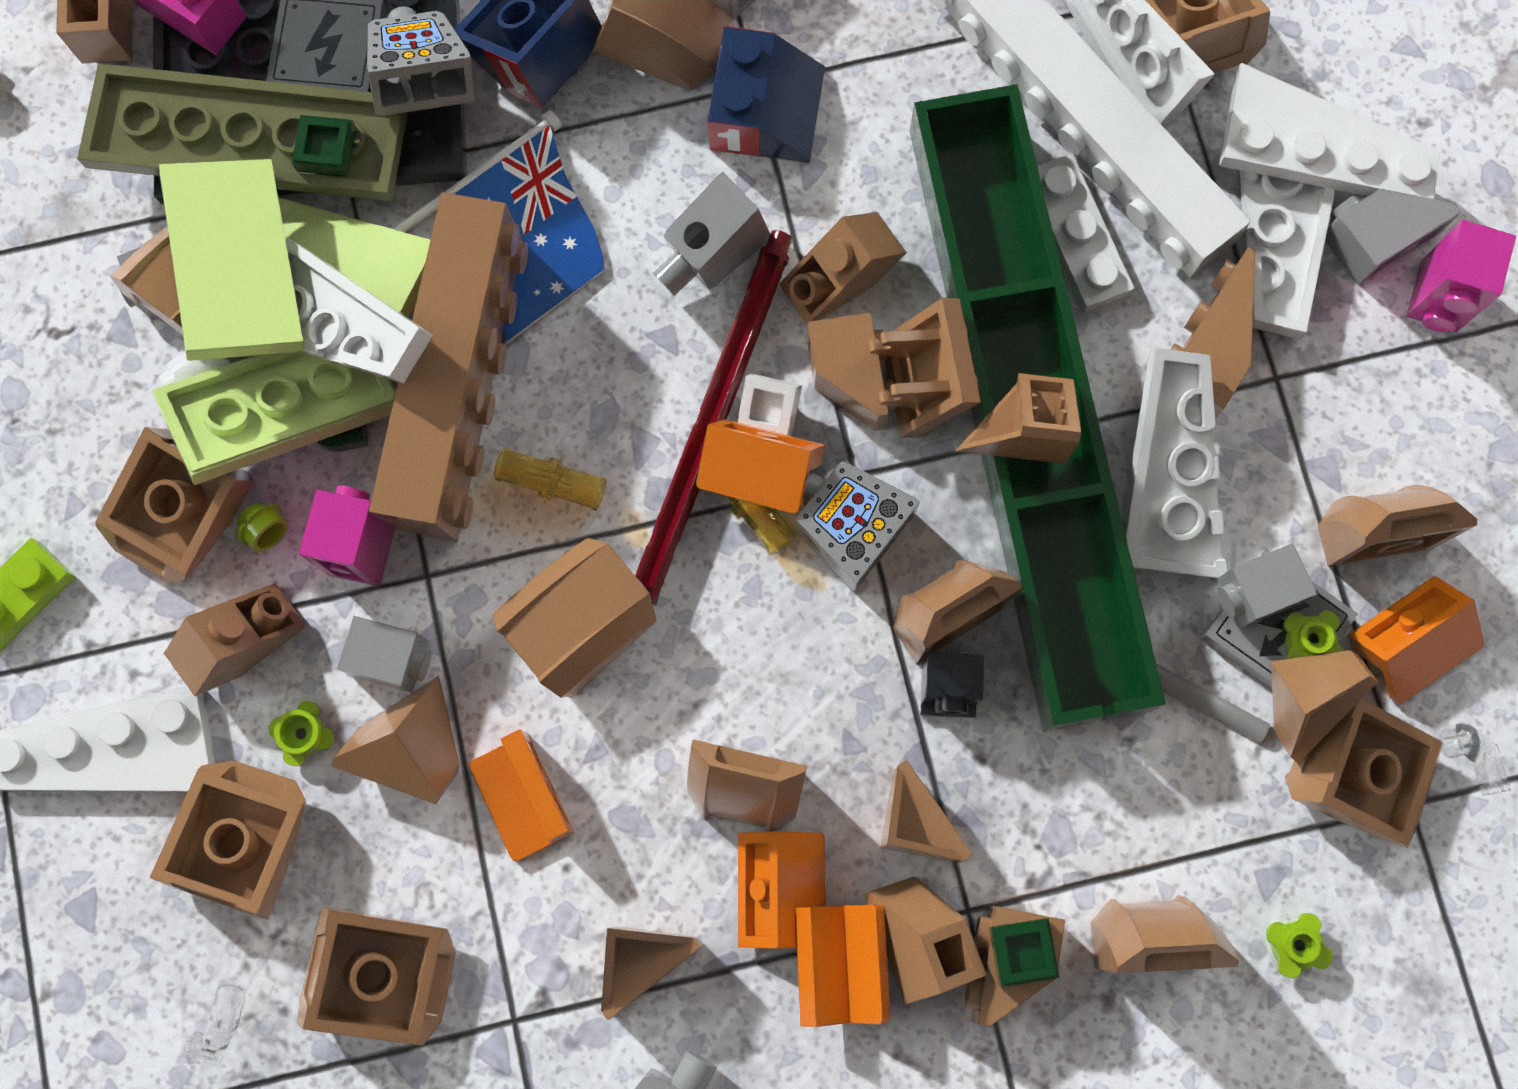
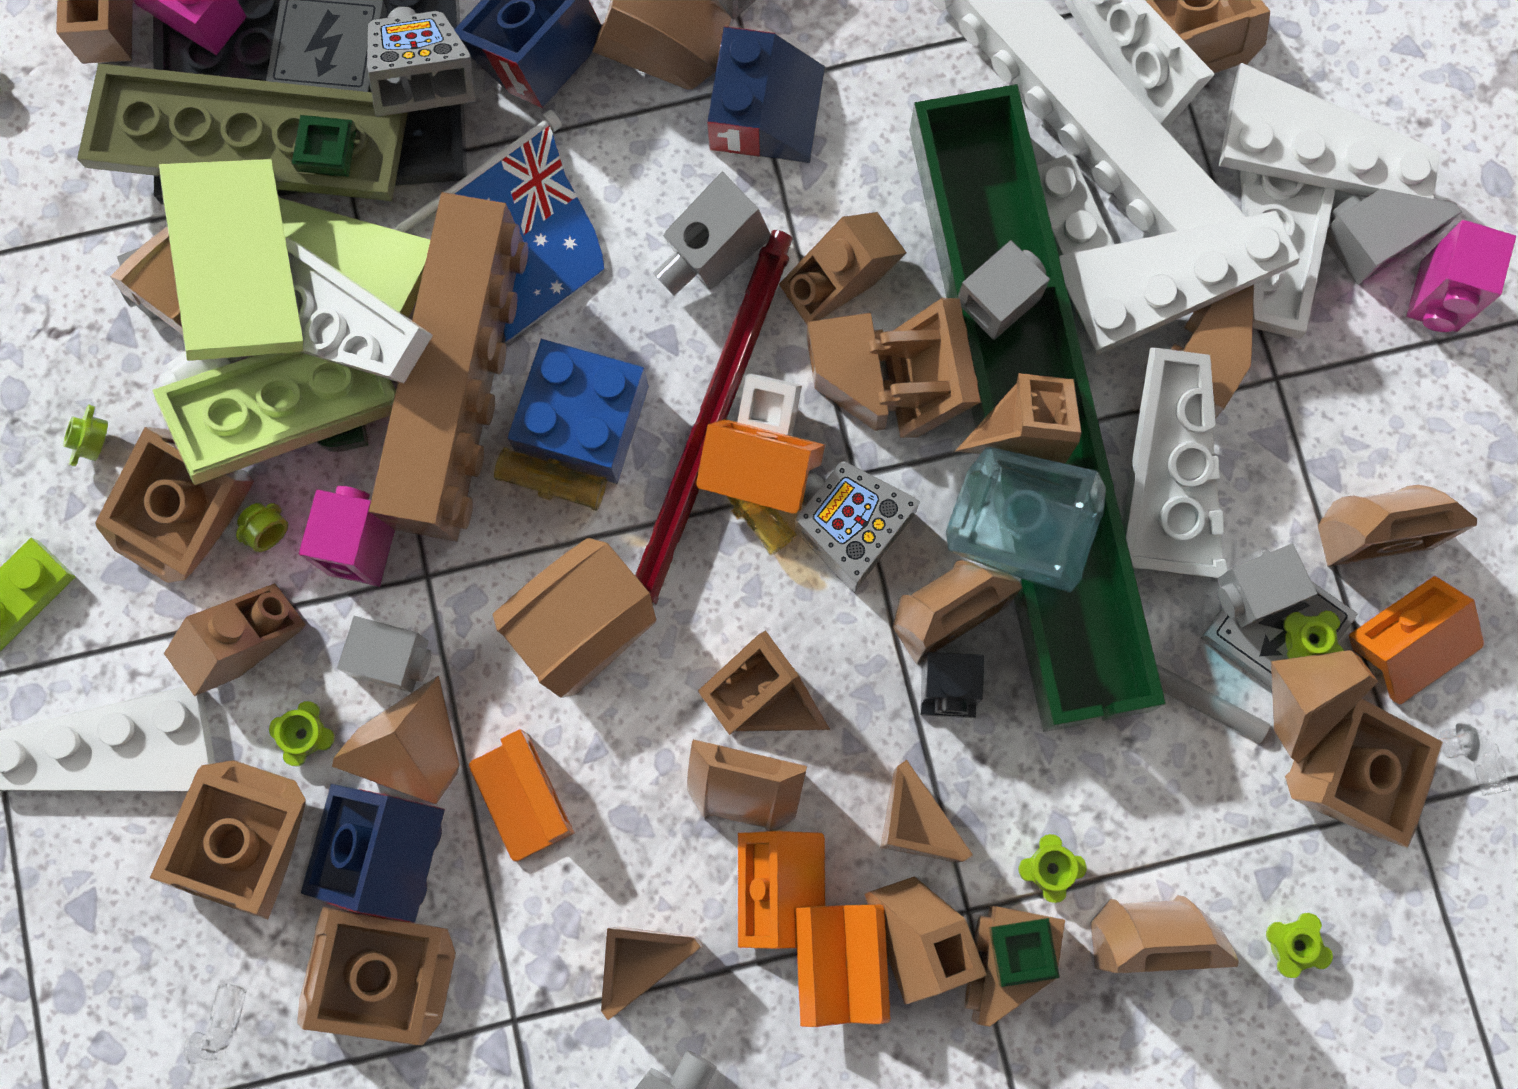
(85, 436): none -> lime plate
(373, 853): none -> dark blue slope
(579, 410): none -> blue brick
(761, 692): none -> medium nougat slope
(1003, 289): none -> light grey brick
(1027, 517): none -> clear light blue slope
(1069, 868): none -> lime plate
(1160, 278): none -> white wing

